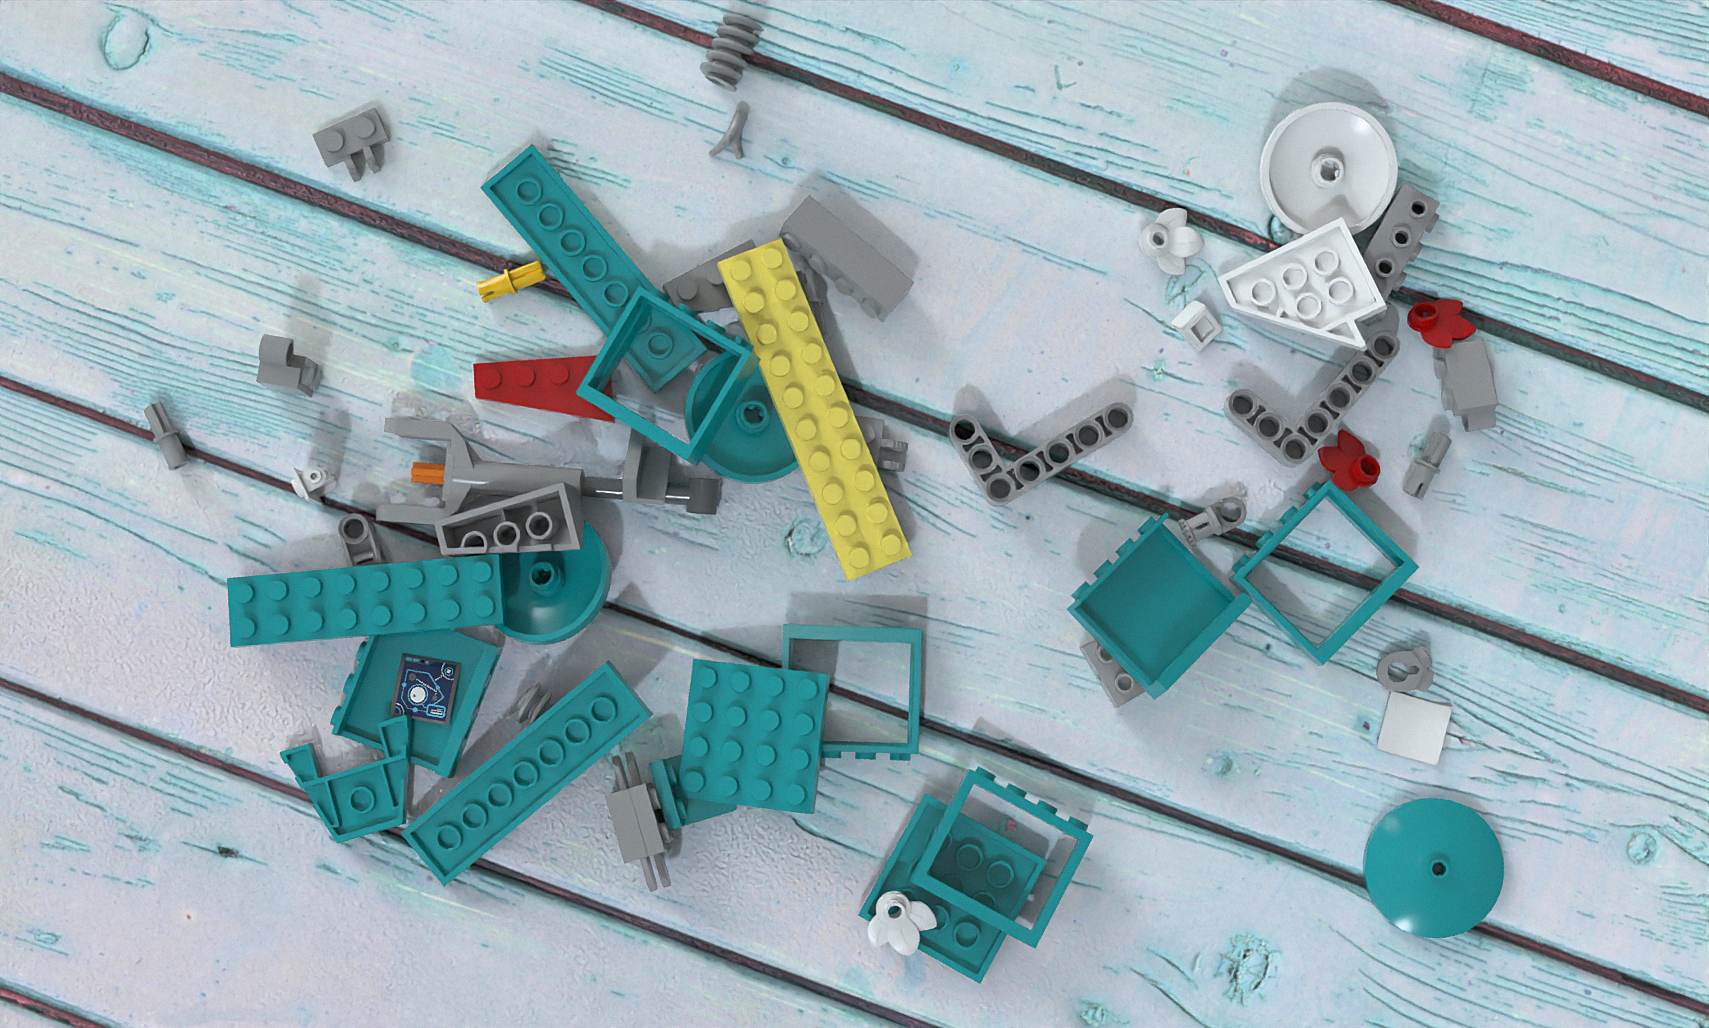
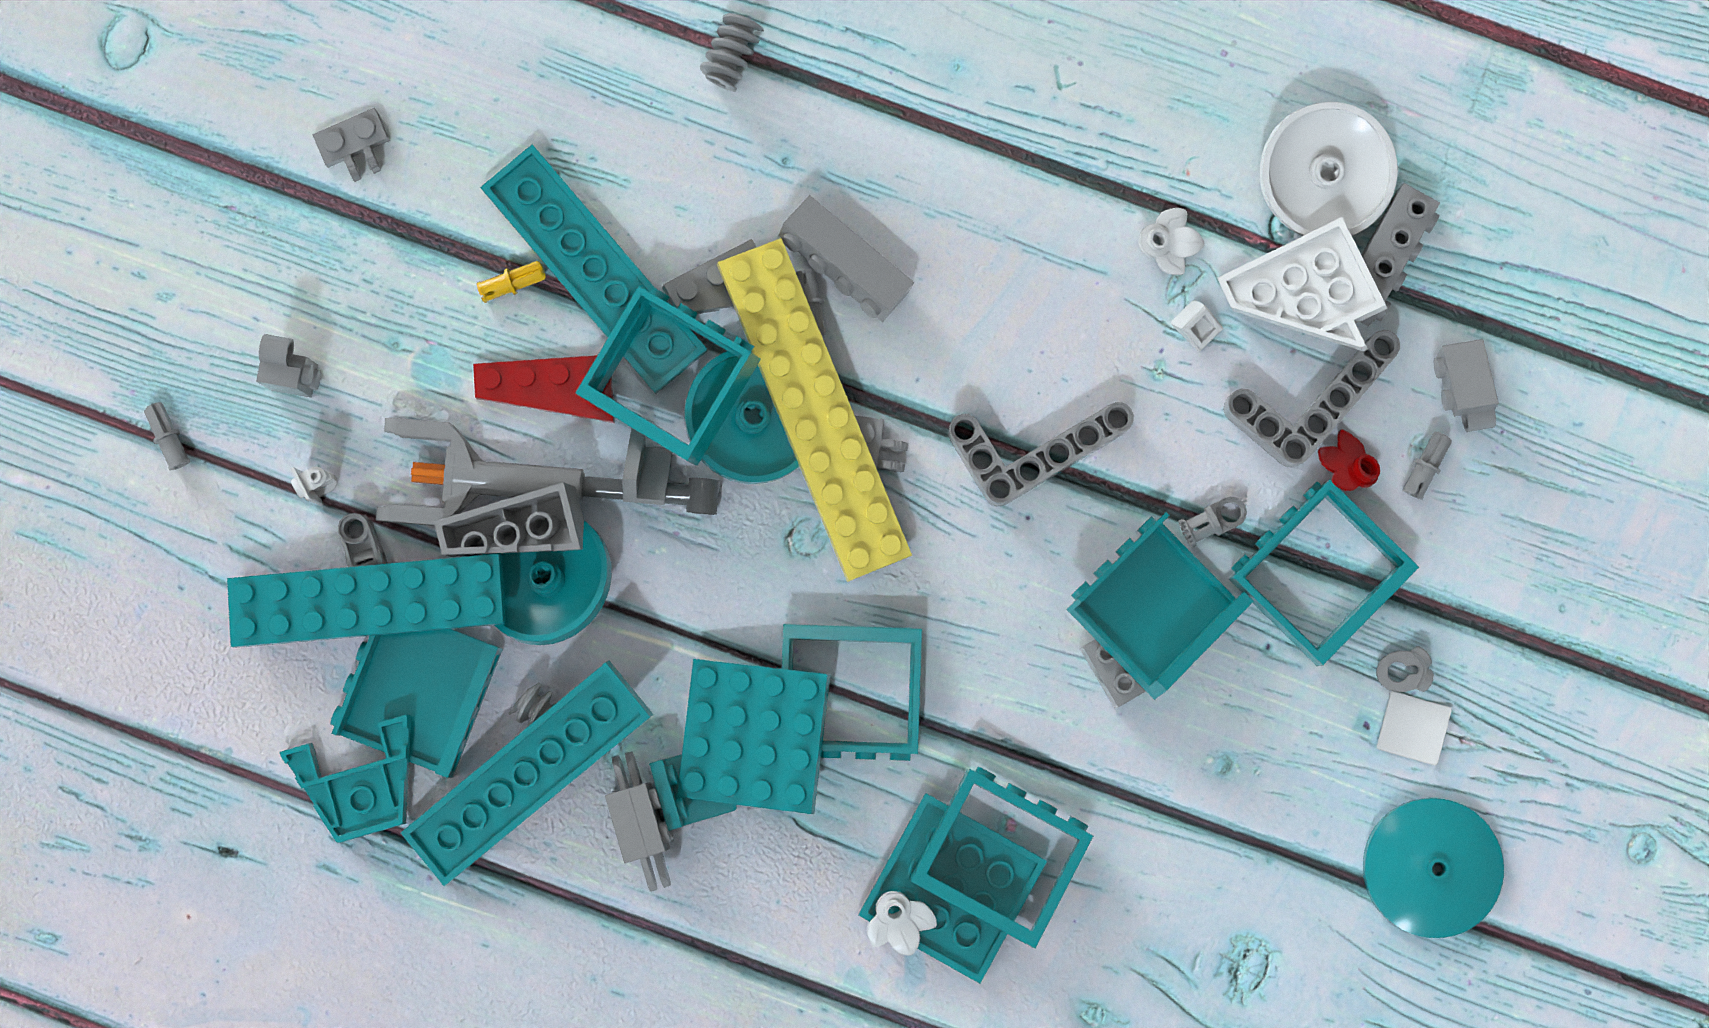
(425, 689): sticker -> none
(732, 136): light grey bar -> none
(1440, 322): red plate -> none

